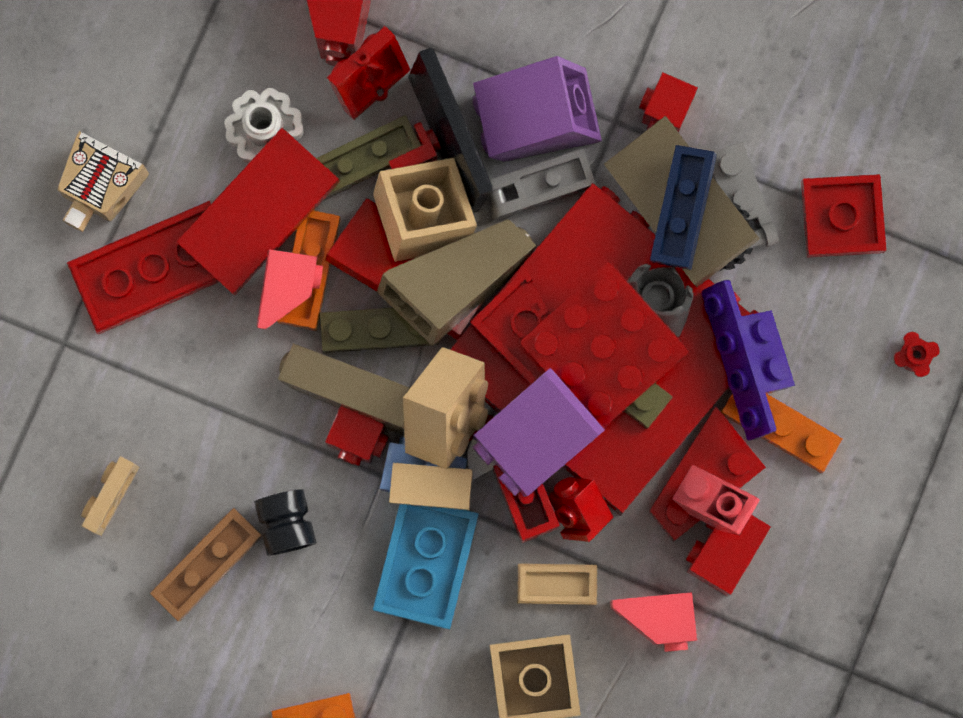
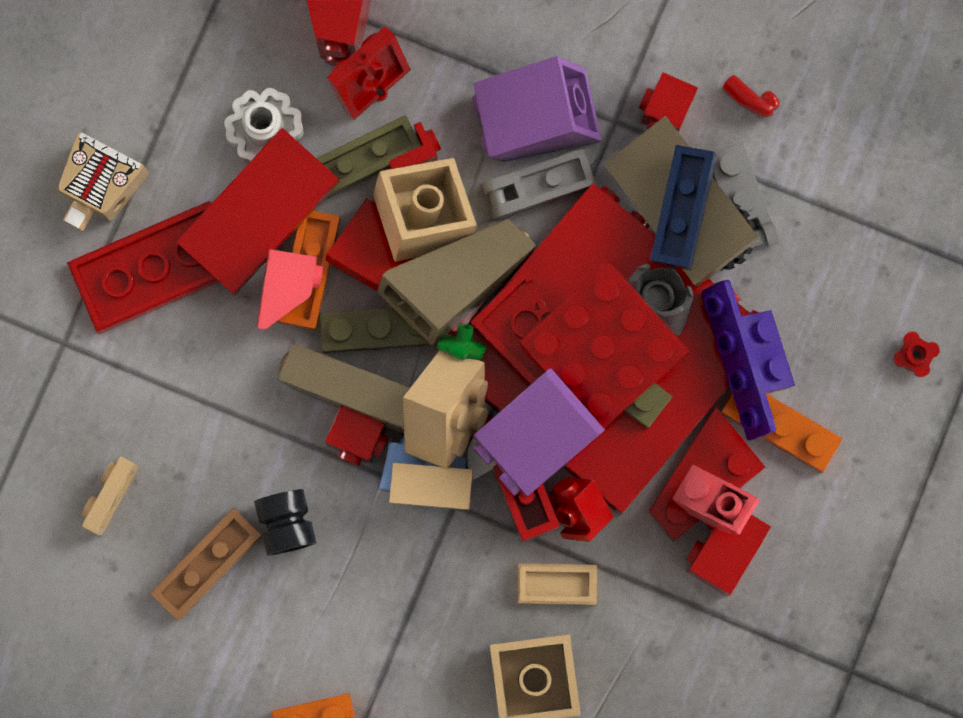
(426, 564): dark azure plate -> none
(449, 126): black tile -> none
(462, 345): none -> green plant
(660, 618): coral slope -> none
(748, 99): none -> red arm
(843, 215): red plate -> none

